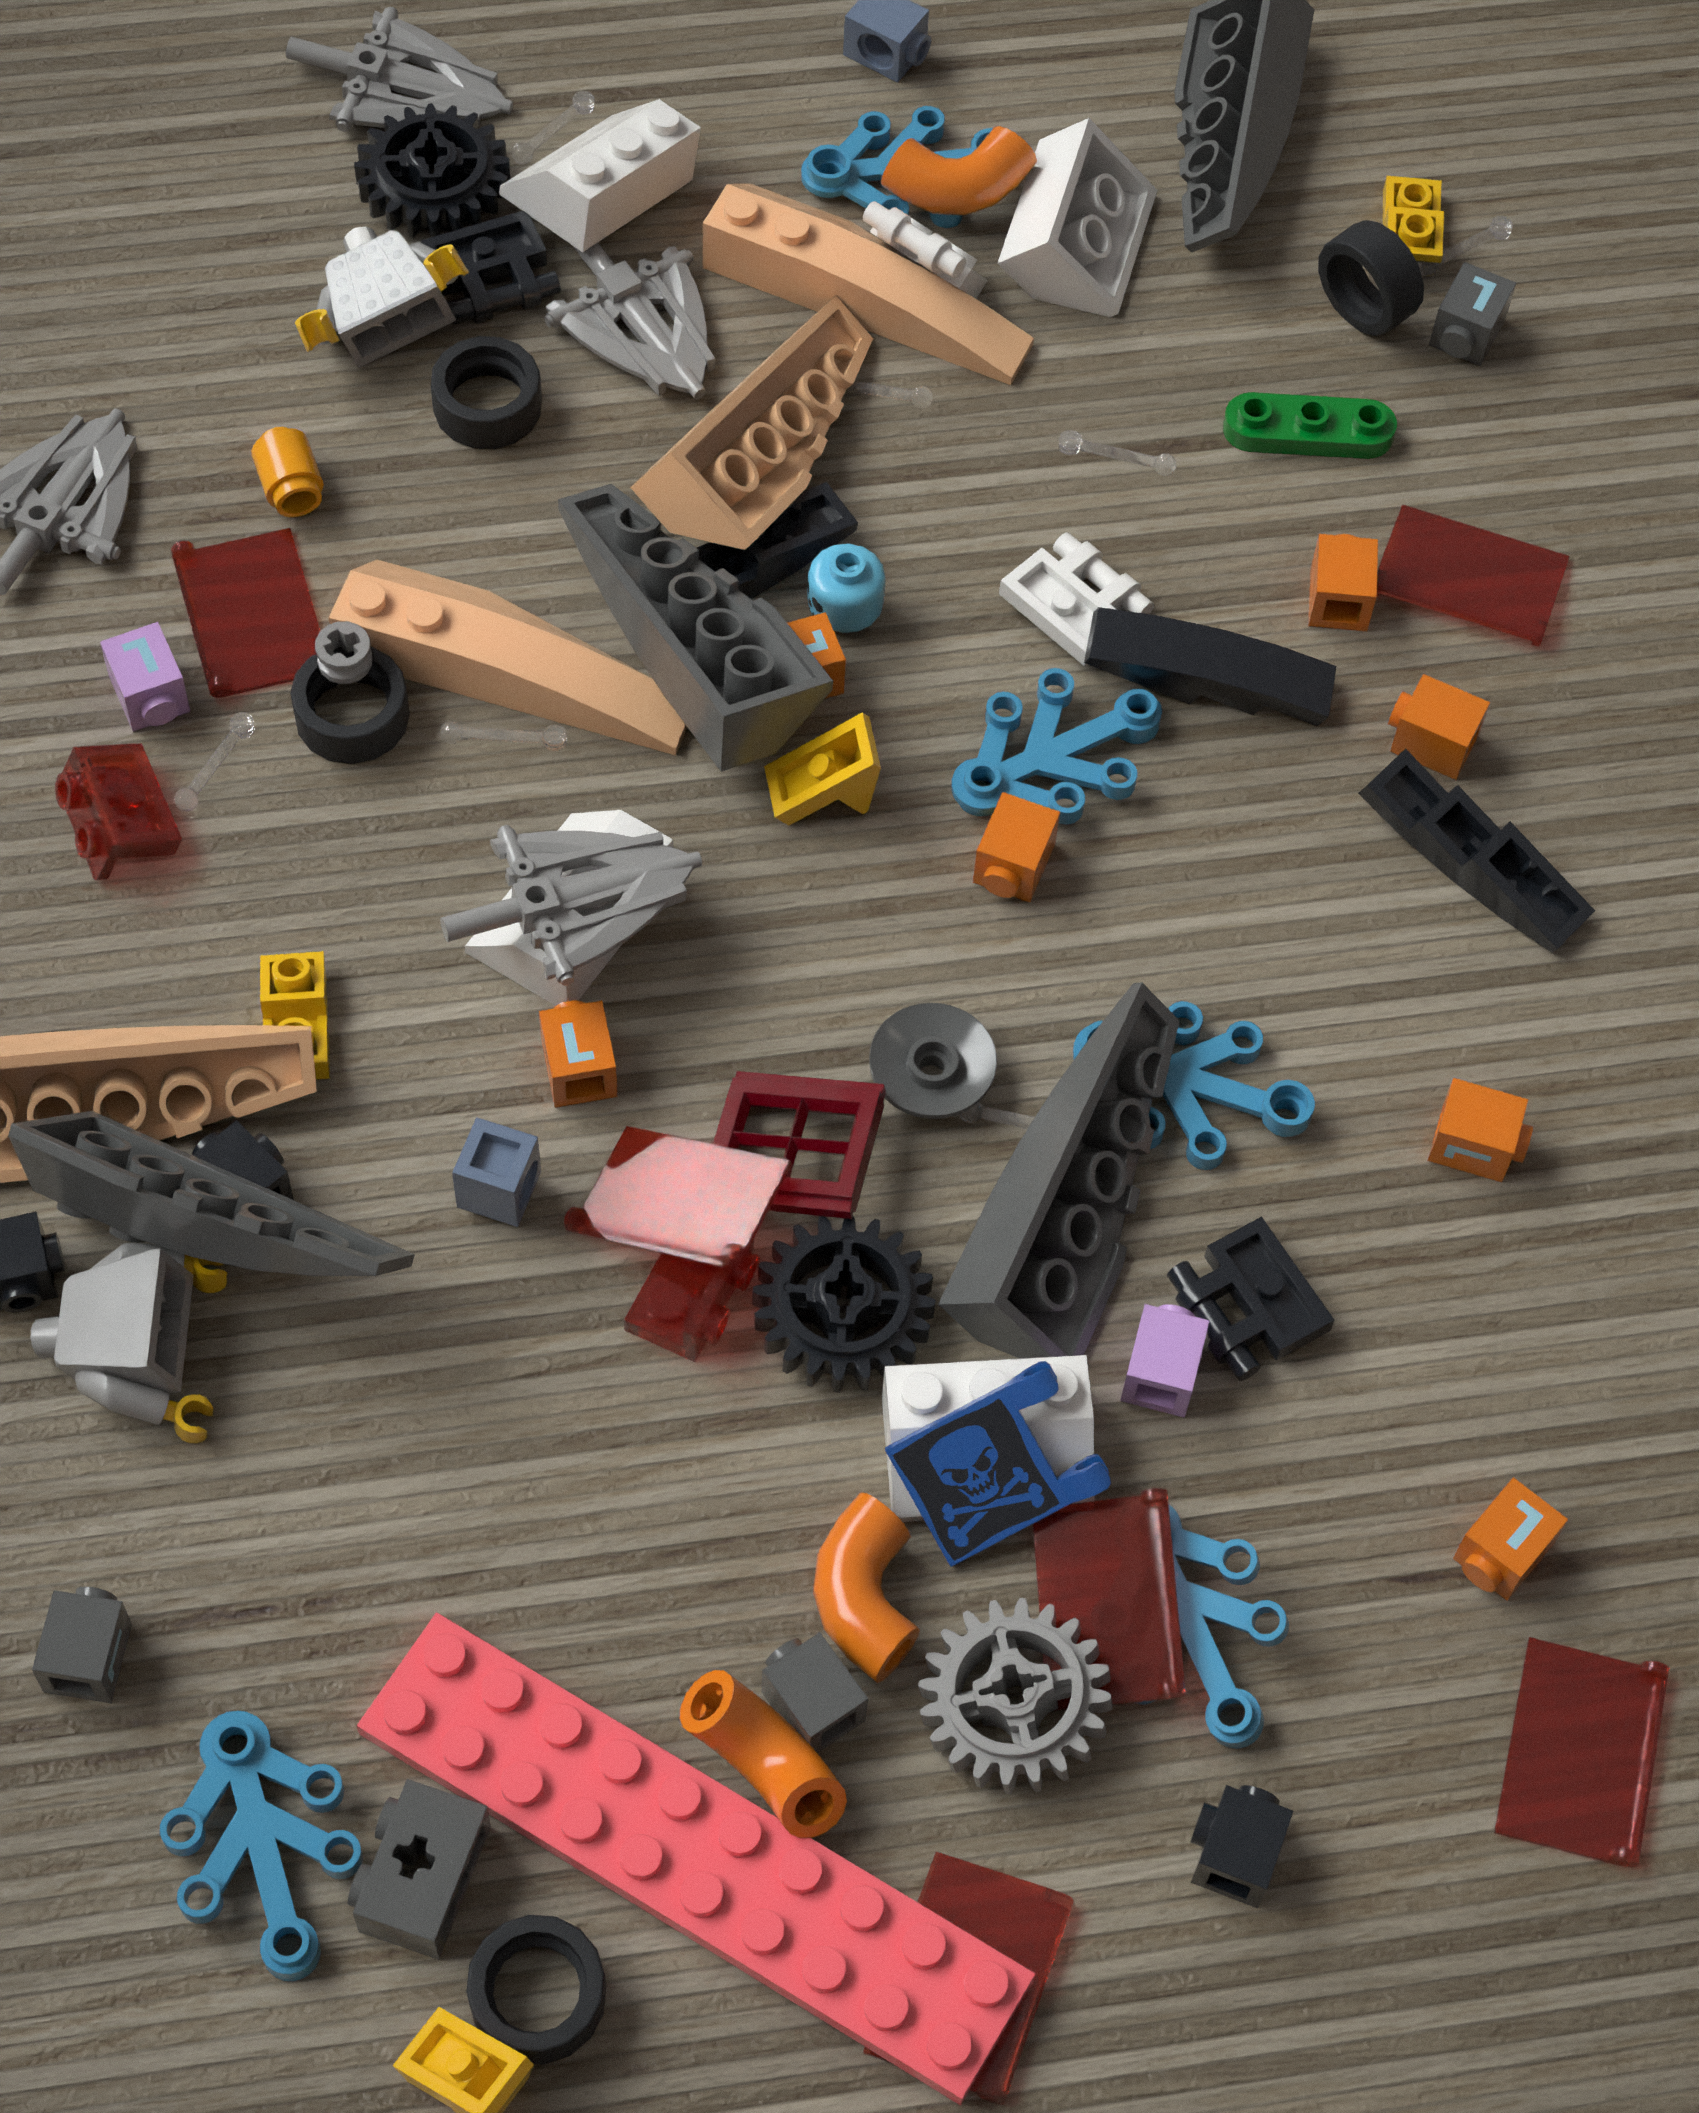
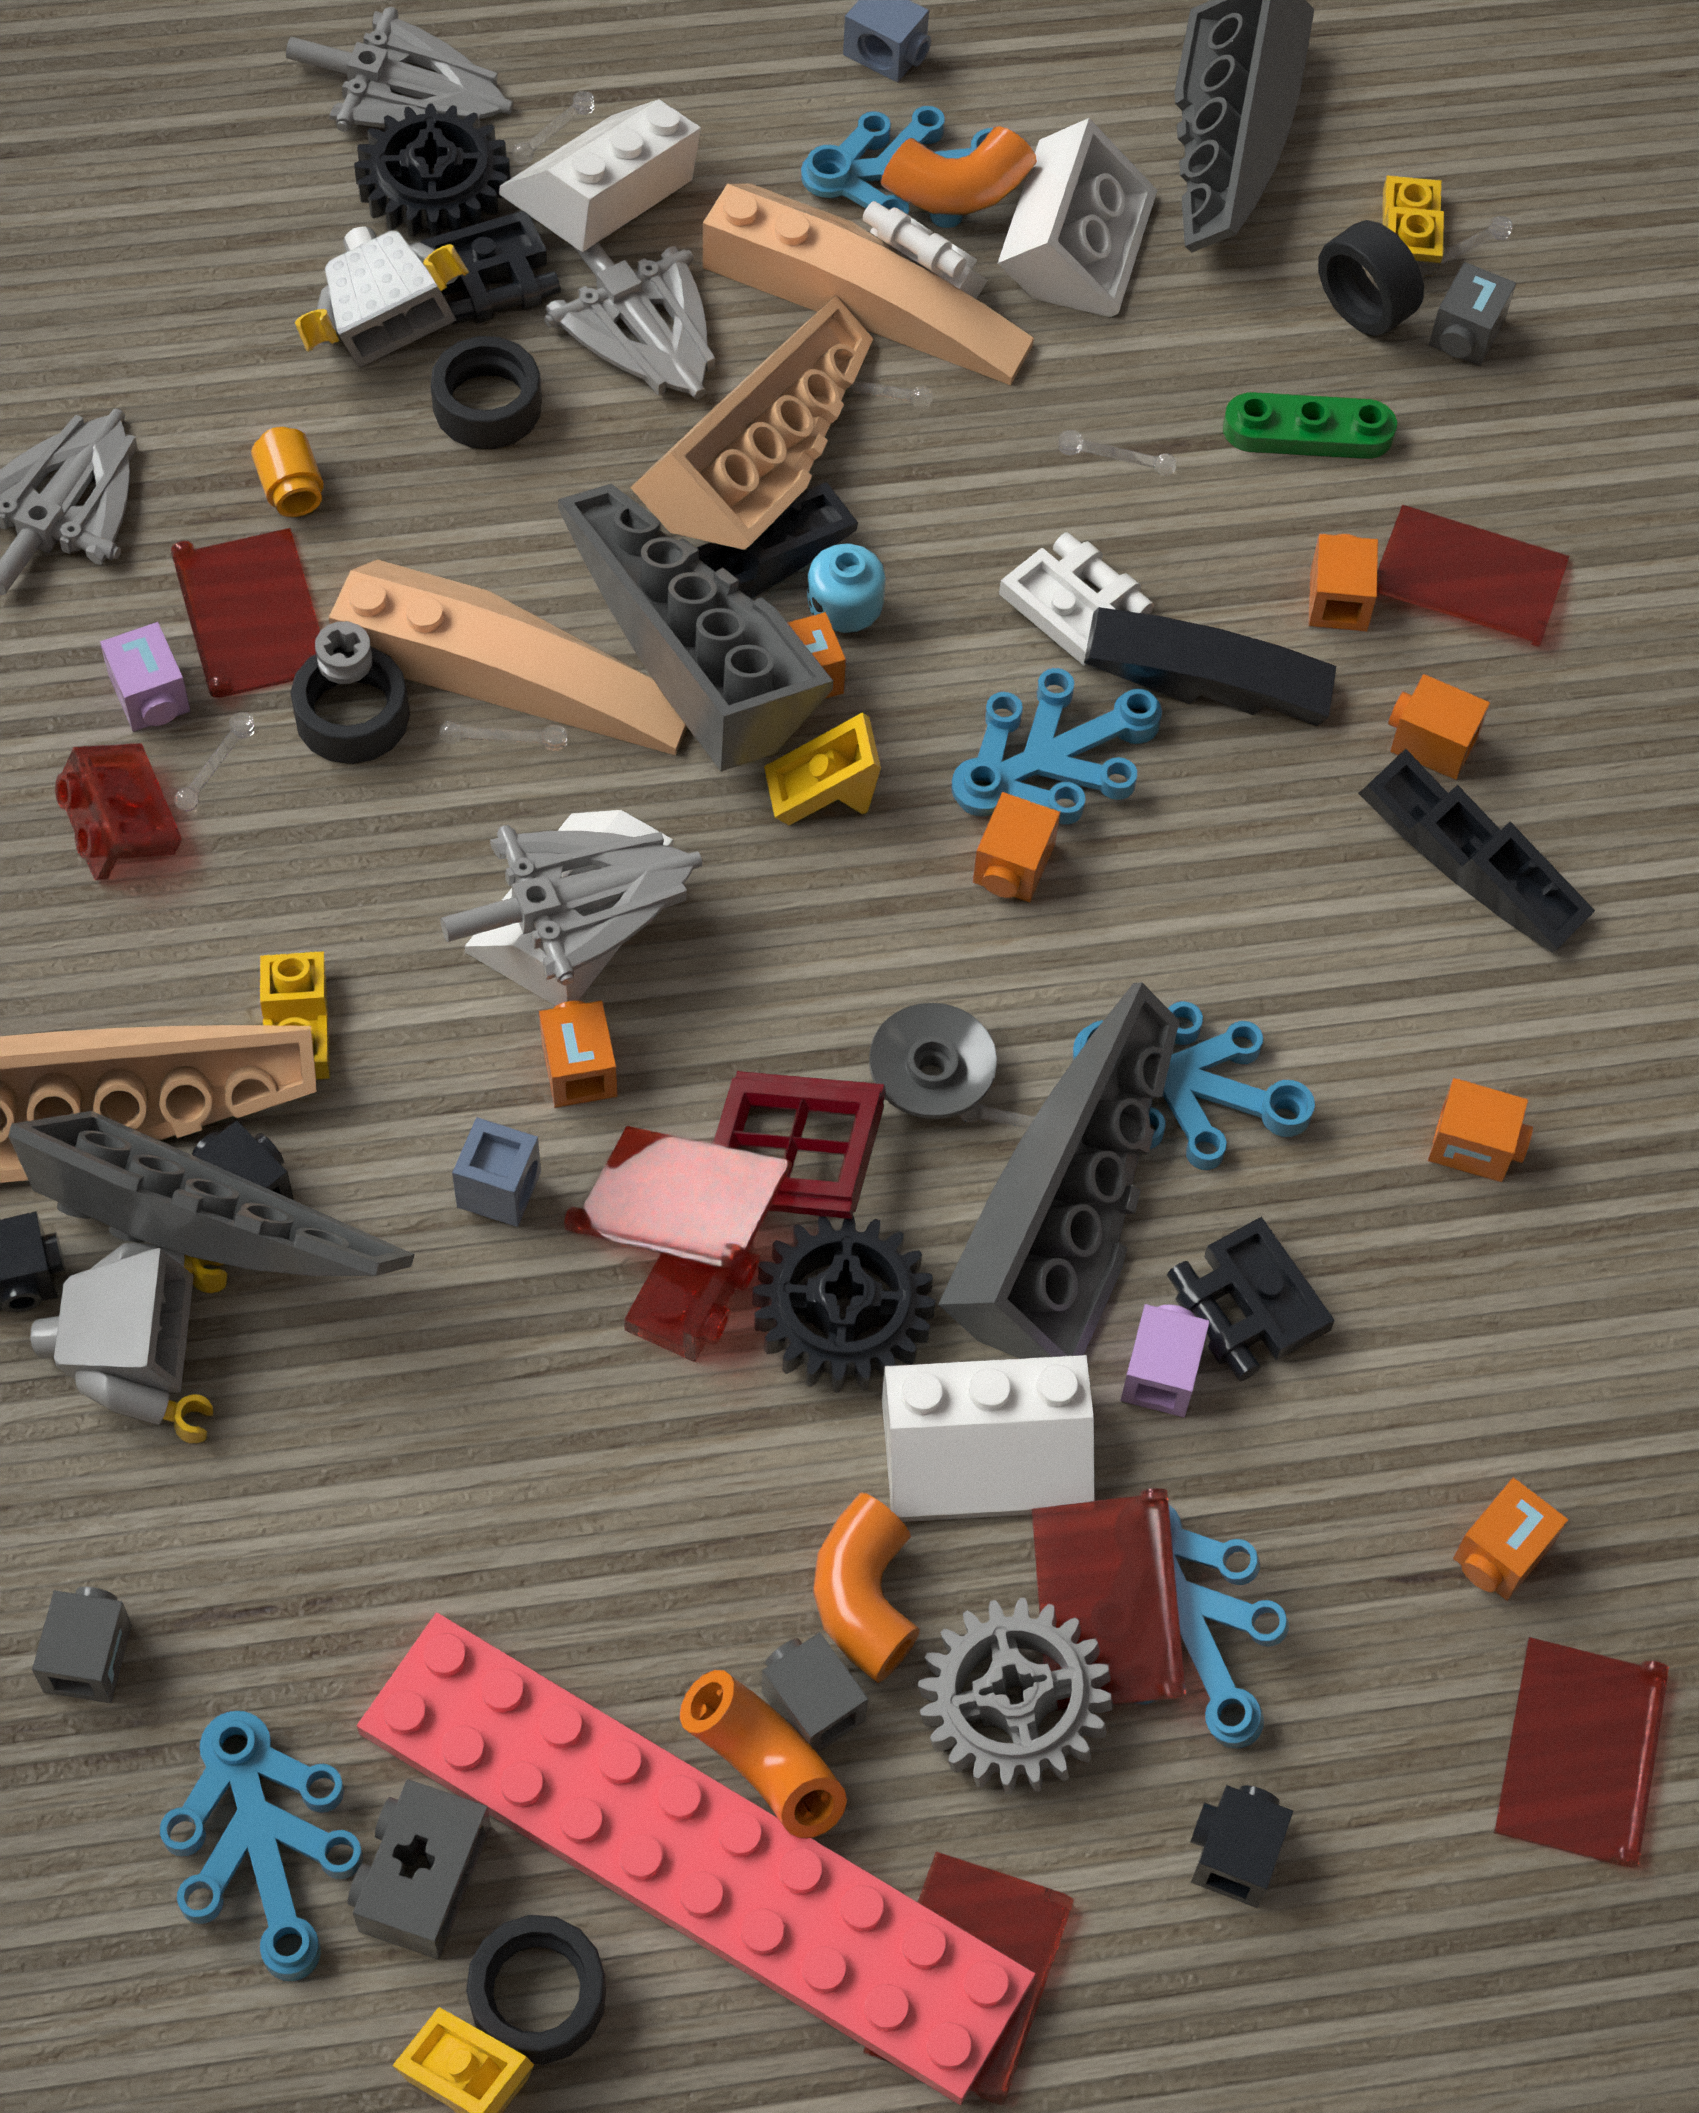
(983, 1471): flag -> none

